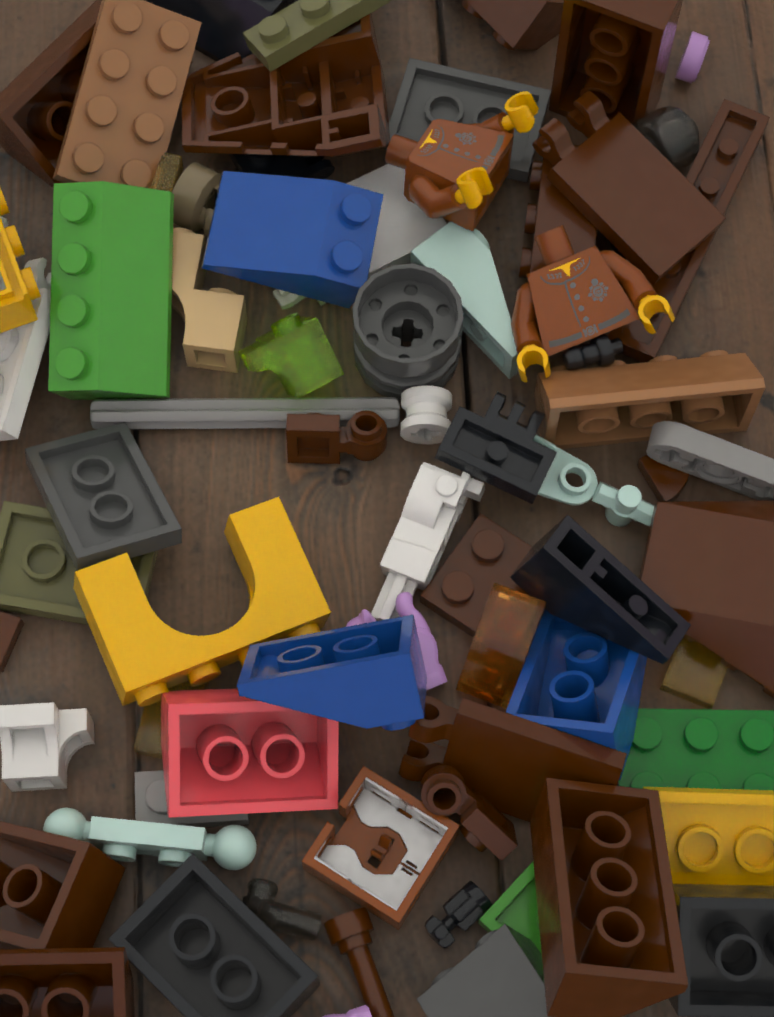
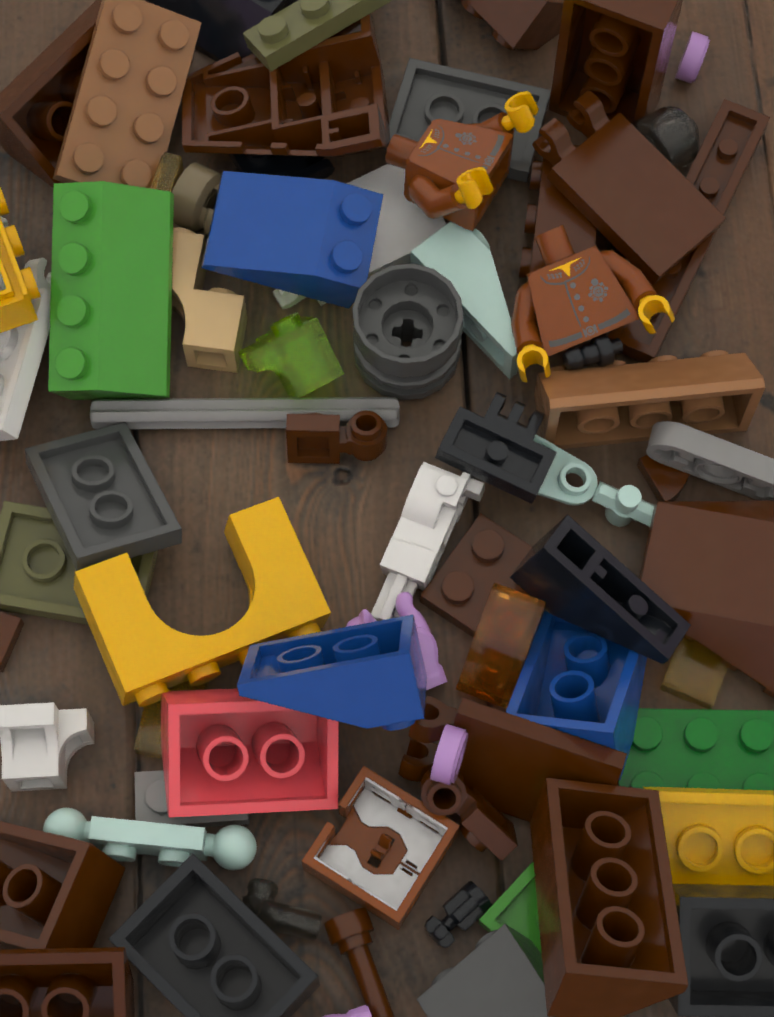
(425, 414): white wheel -> none
(449, 755): none -> lavender tile

